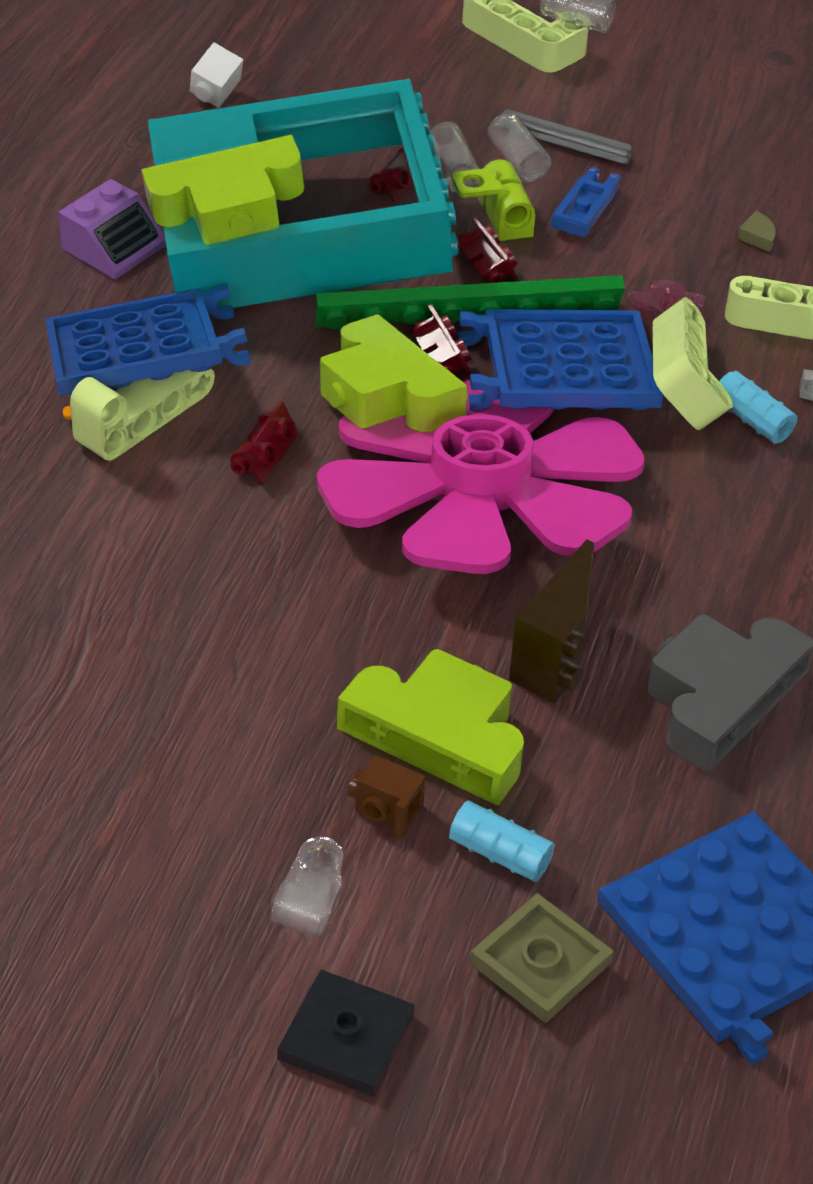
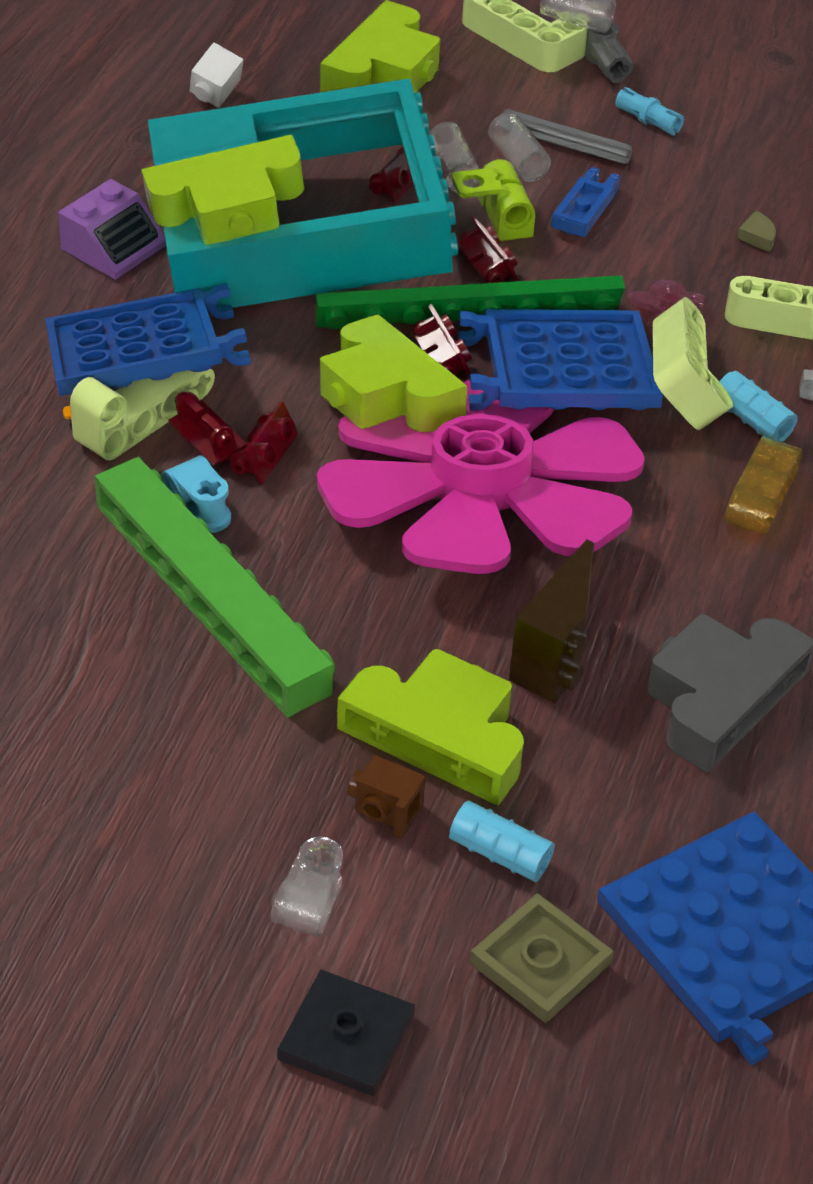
(201, 491): none -> medium azure piece
(205, 429): none -> dark red hinge
(215, 587): none -> bright green brick
(382, 51): none -> lime brick
(608, 54): none -> dark grey piece
(649, 111): none -> medium azure pin
(763, 485): none -> clear yellow beam

